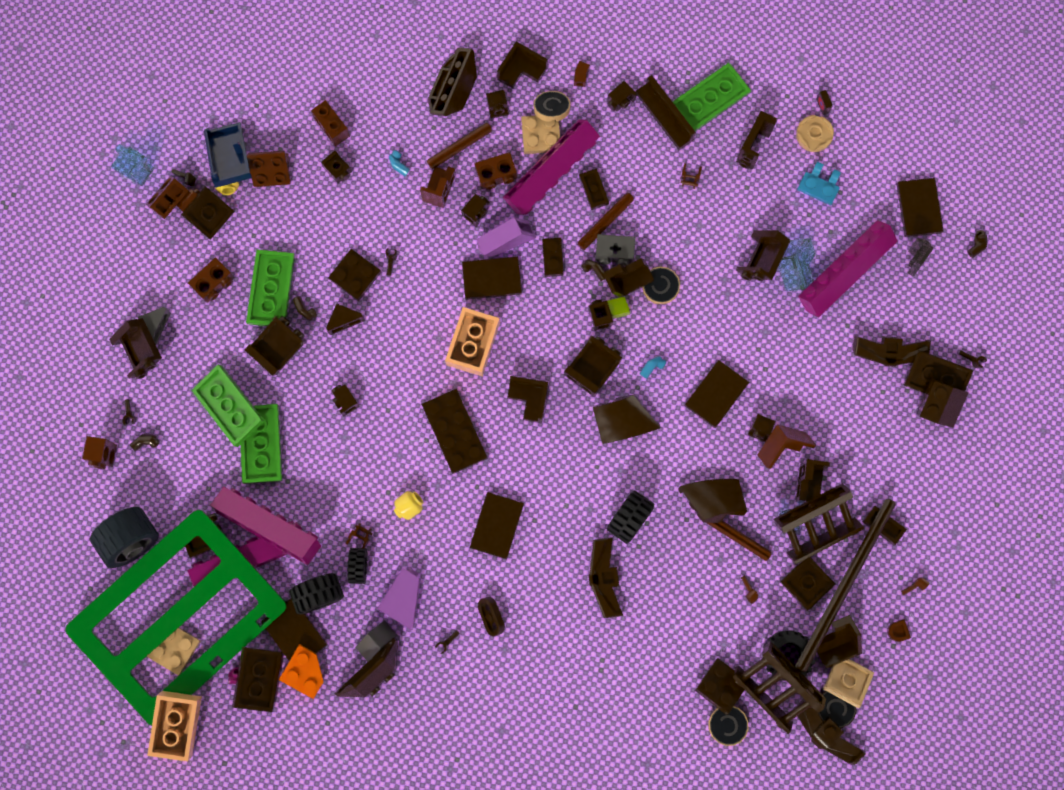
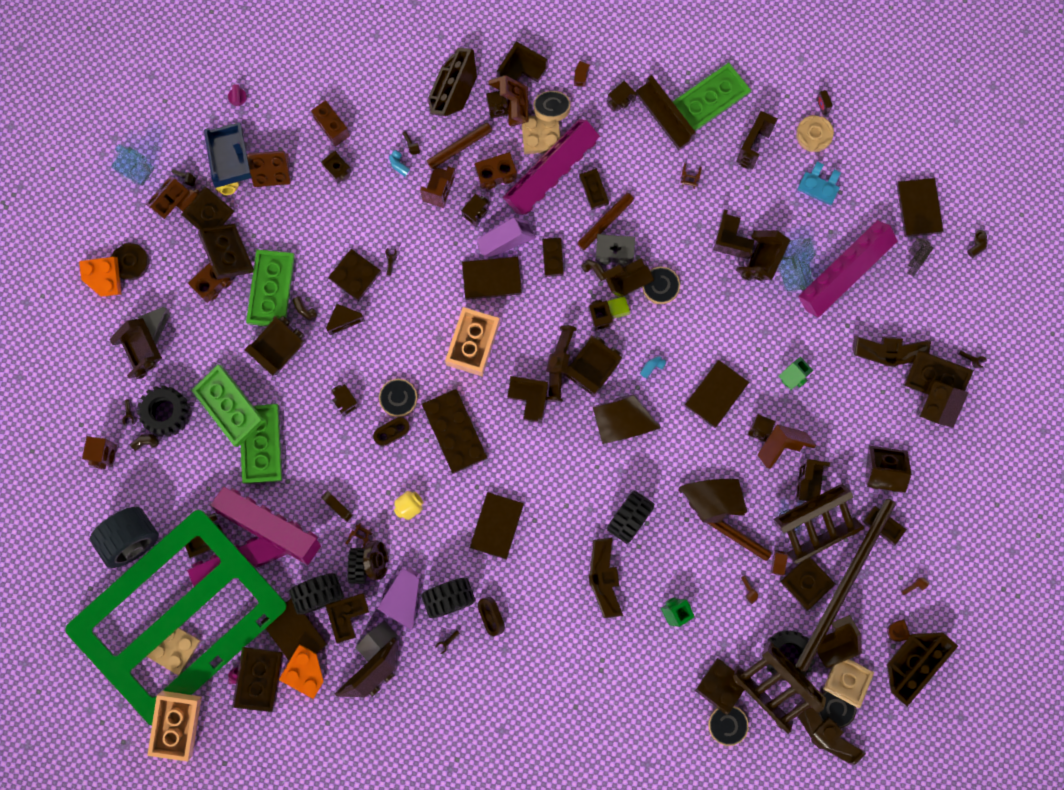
(101, 275): none -> orange plate
(132, 261): none -> dark brown tile
(153, 400): none -> black tyre
(225, 251): none -> dark brown tile
(237, 95): none -> magenta plate
(340, 509): none -> dark brown beam
(341, 614): none -> dark brown panel
(375, 560): none -> dark brown tile
(391, 431): none -> dark brown plate
(398, 398): none -> black tile
(413, 148): none -> dark brown hand
(448, 597): none -> black tyre
(517, 98): none -> reddish brown panel
(558, 363): none -> dark brown plate
(677, 612): none -> green brick
(727, 238): none -> dark brown panel
(779, 562): none -> reddish brown piece
(796, 374): none -> brick
(888, 469): none -> dark brown slope
(917, 663): none -> dark brown wedge

